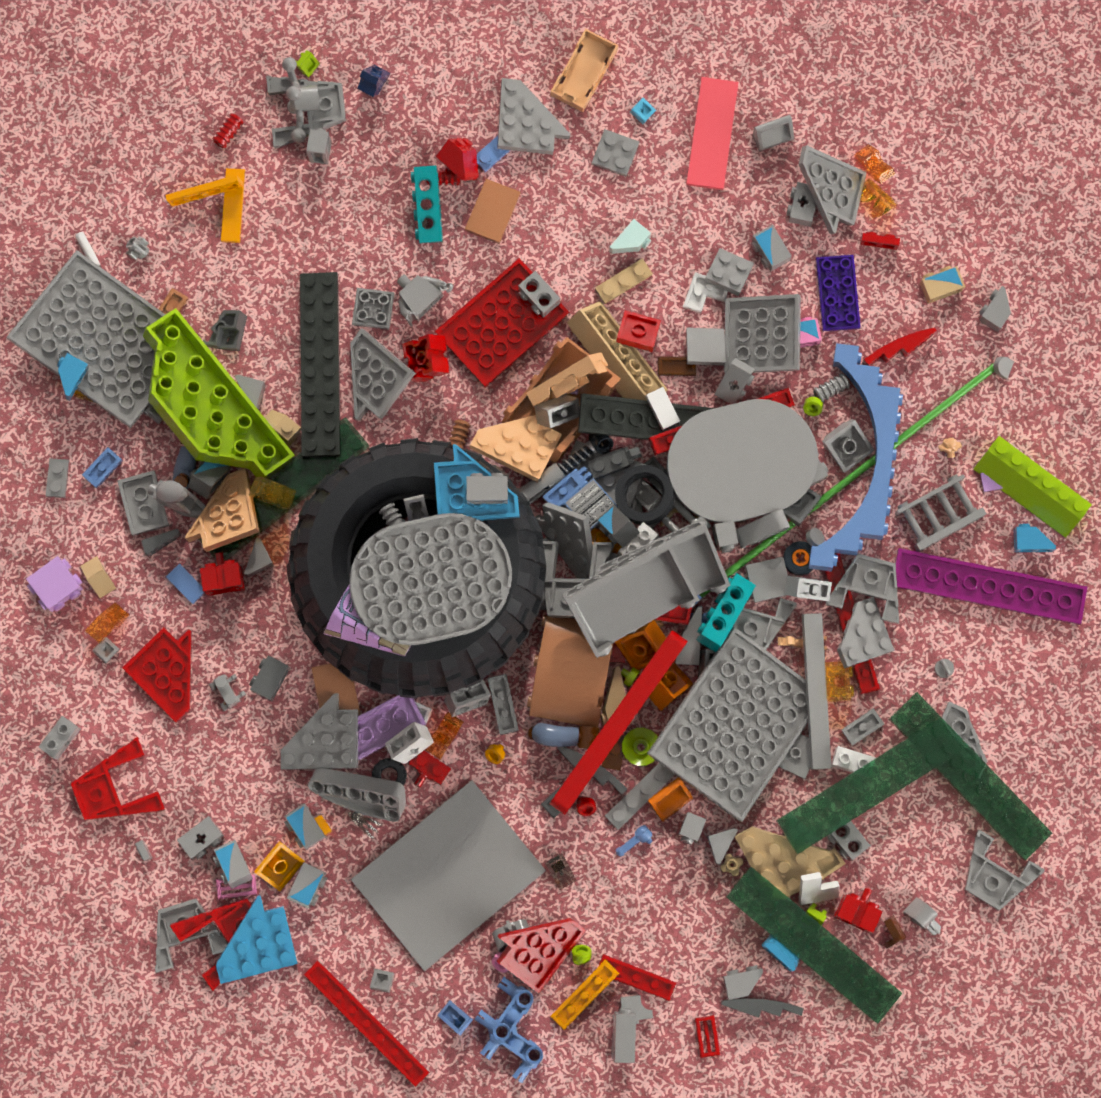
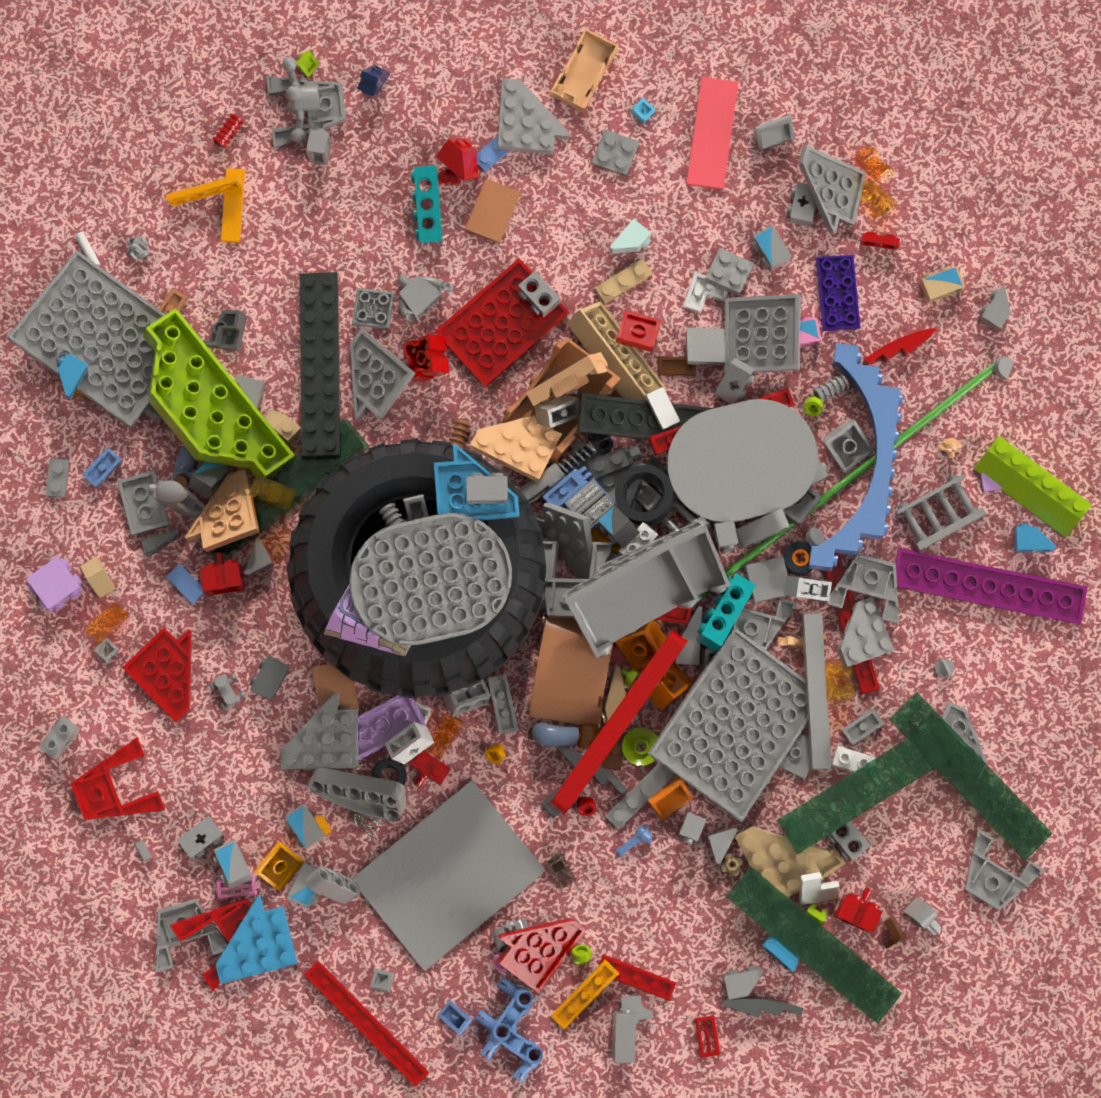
(333, 885): none -> light grey beam

